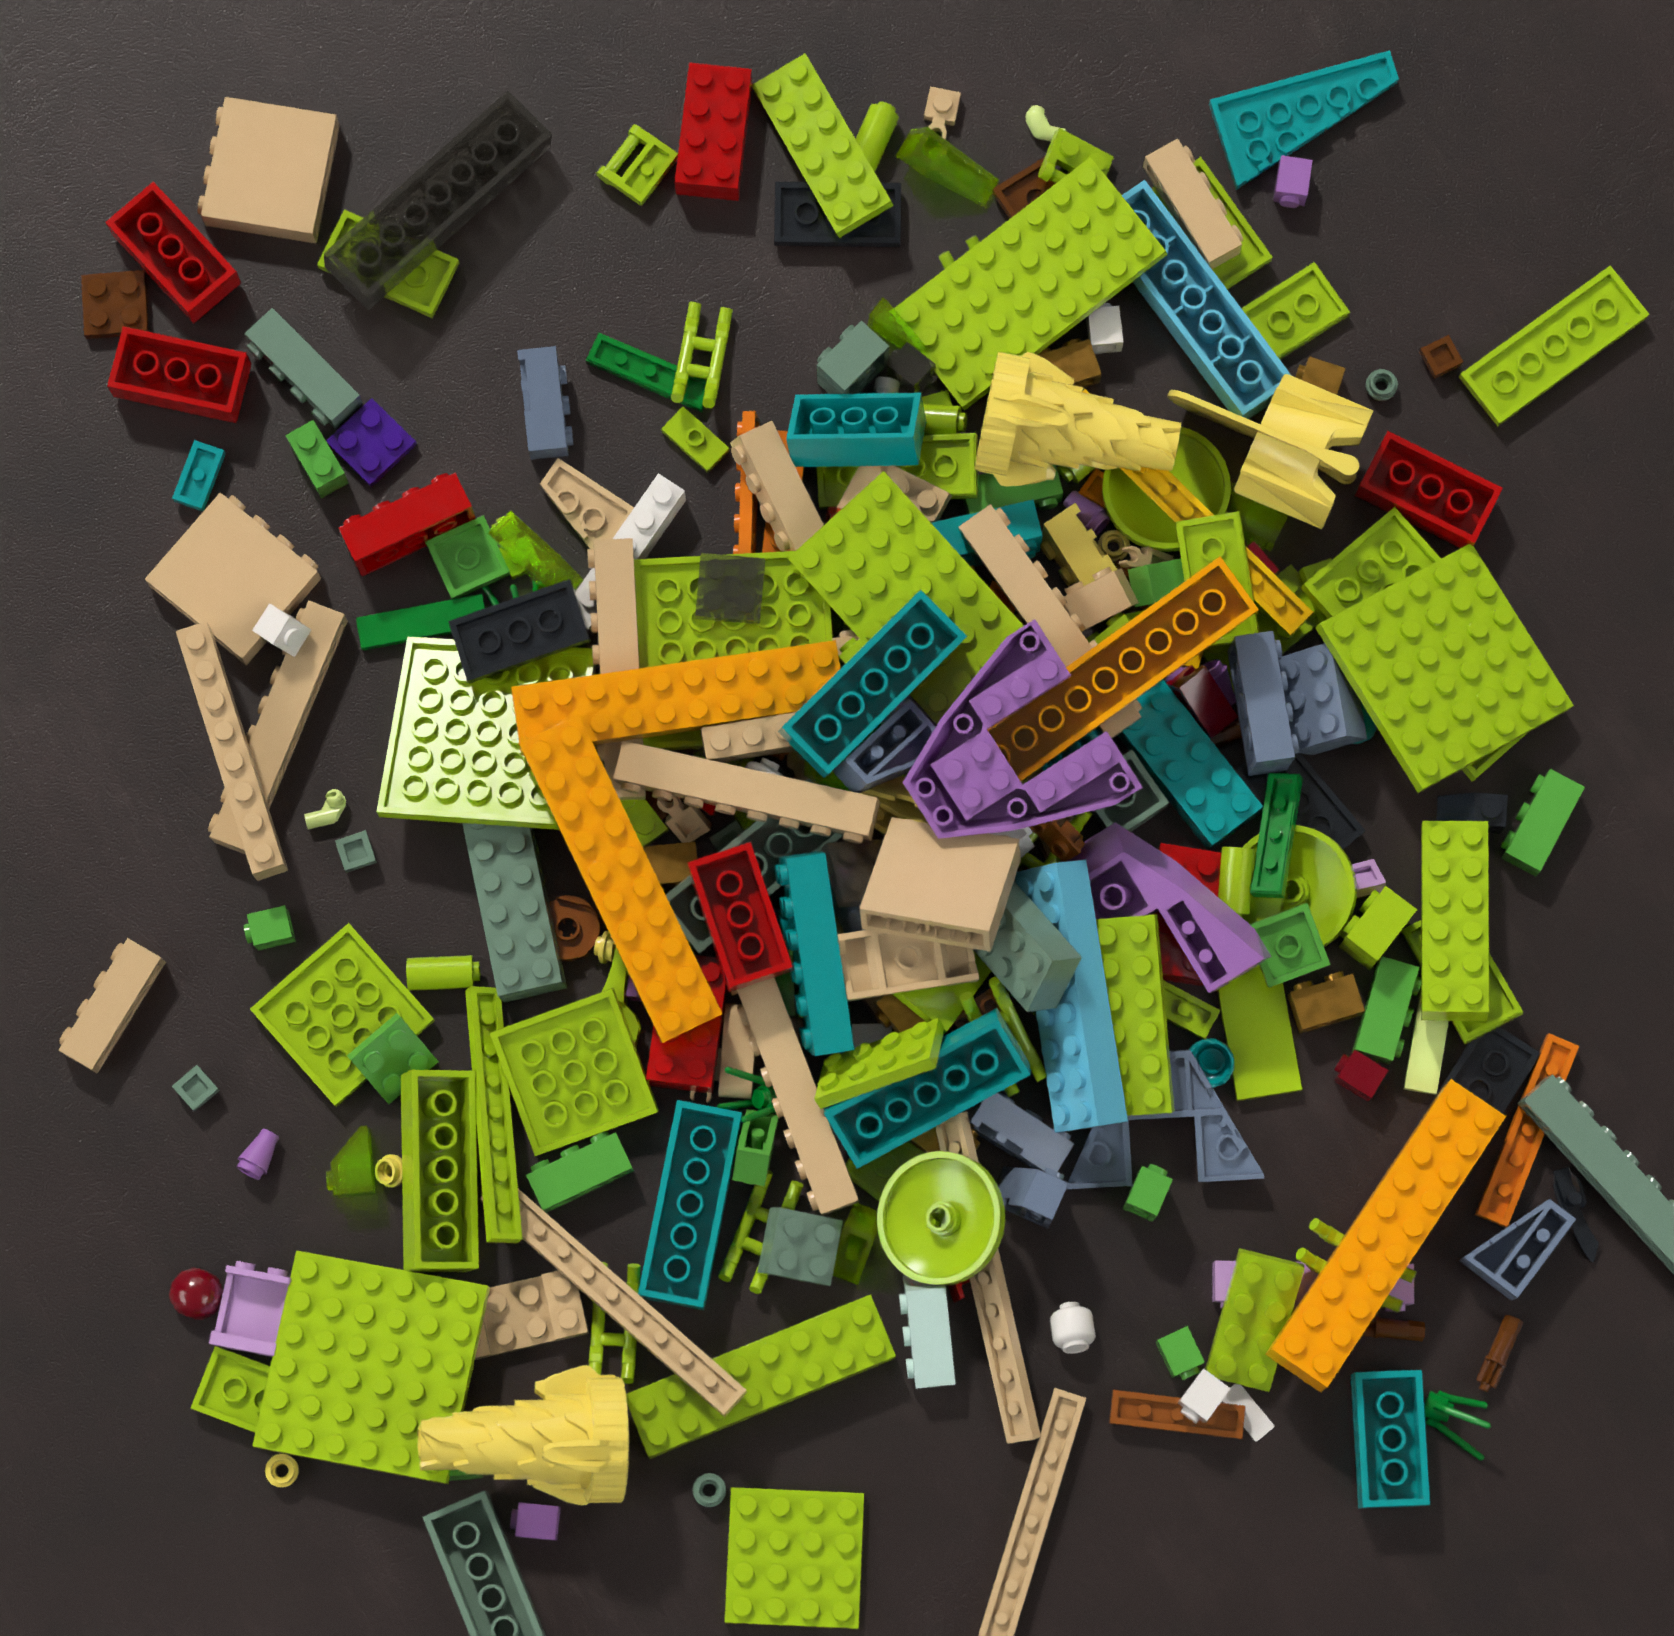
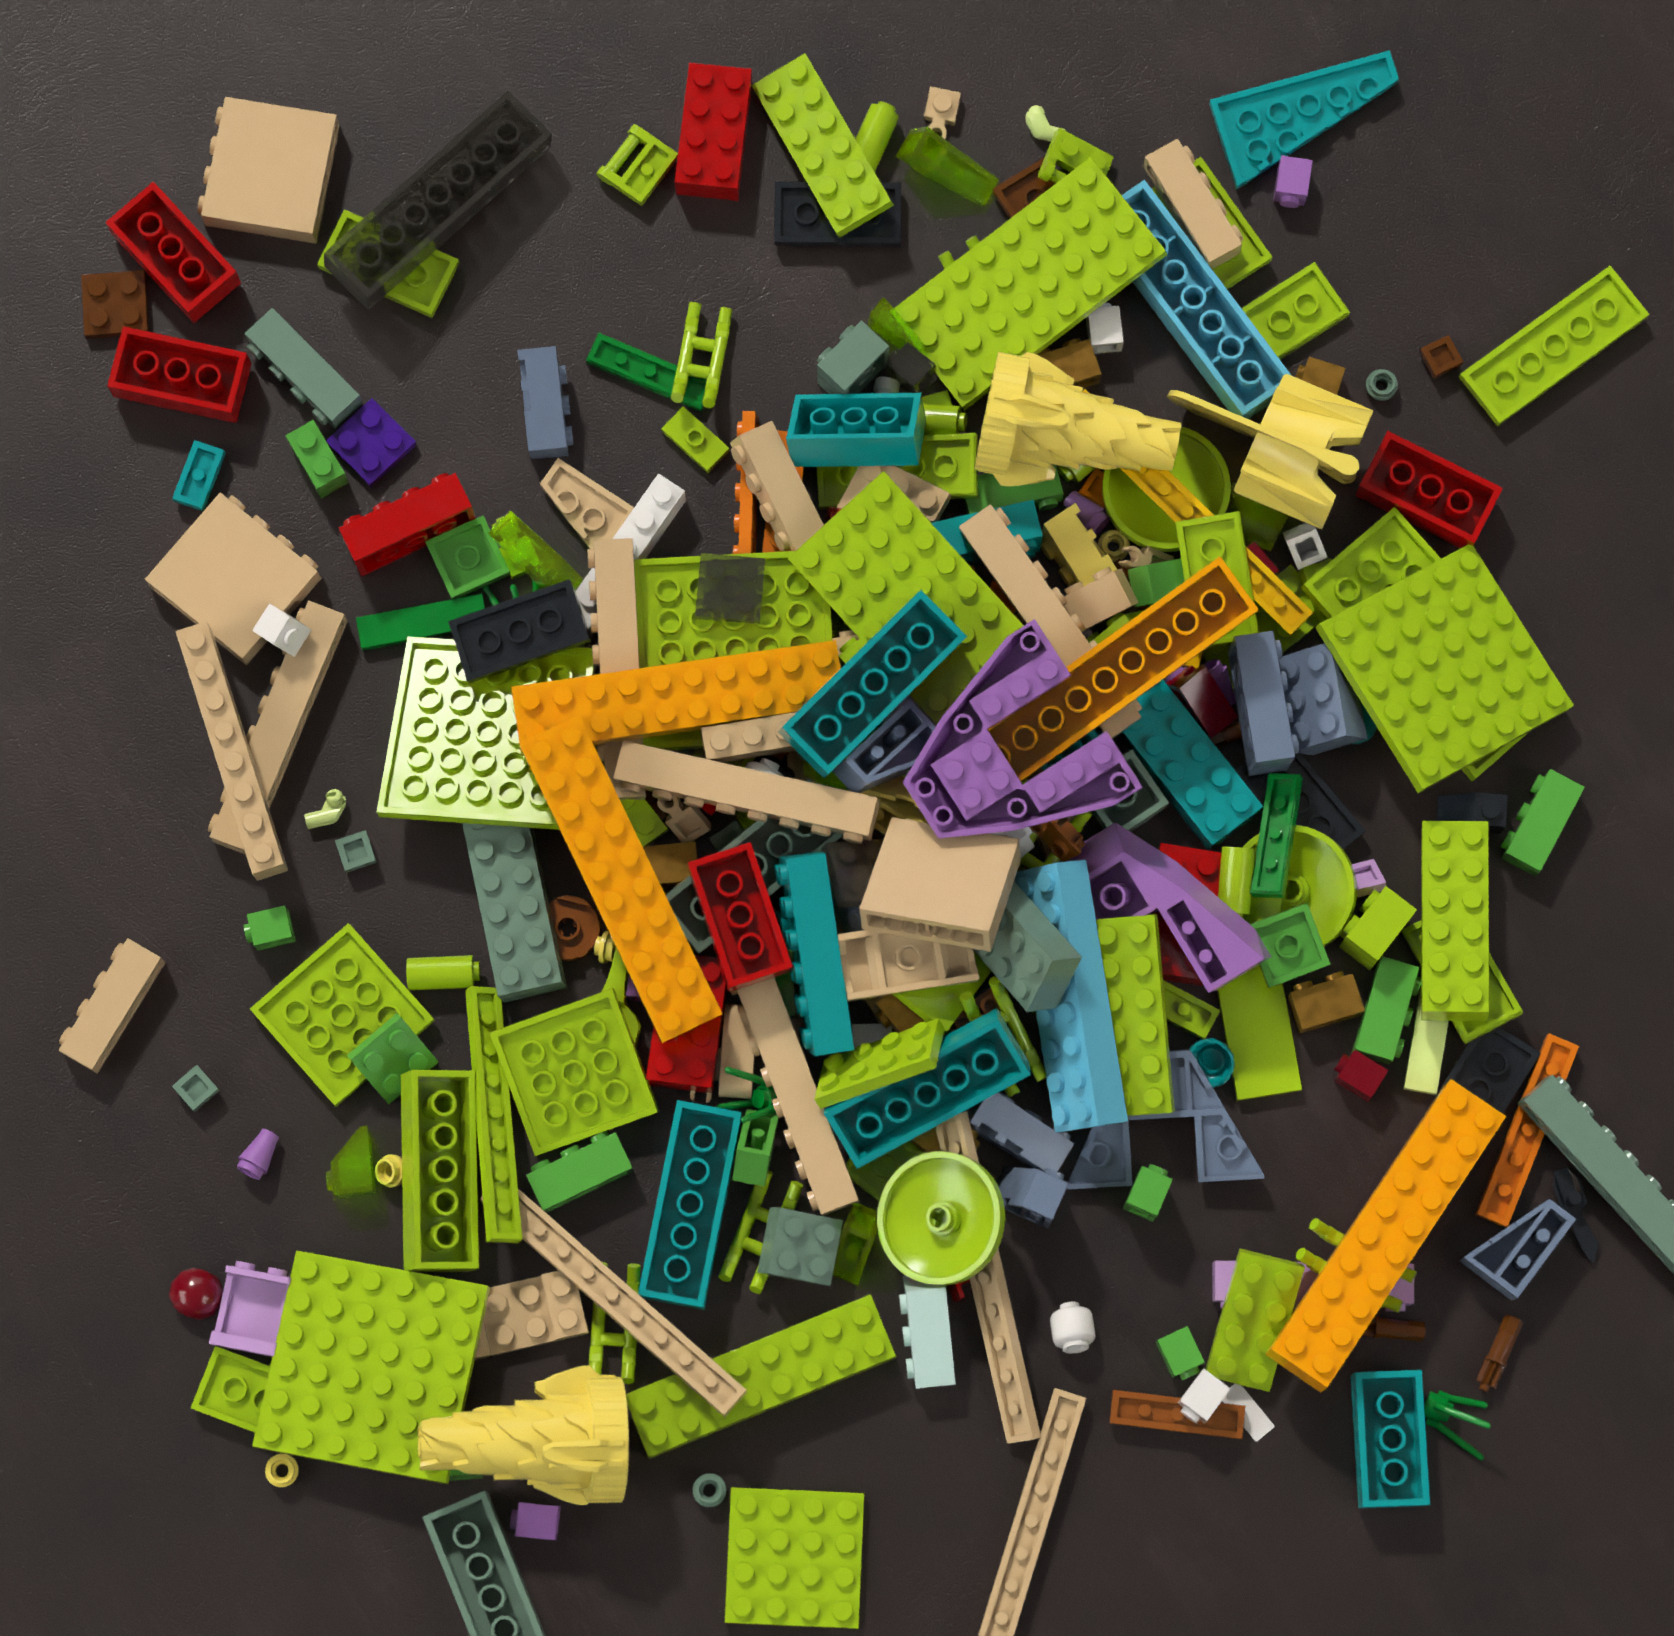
(1305, 545): none -> white brick

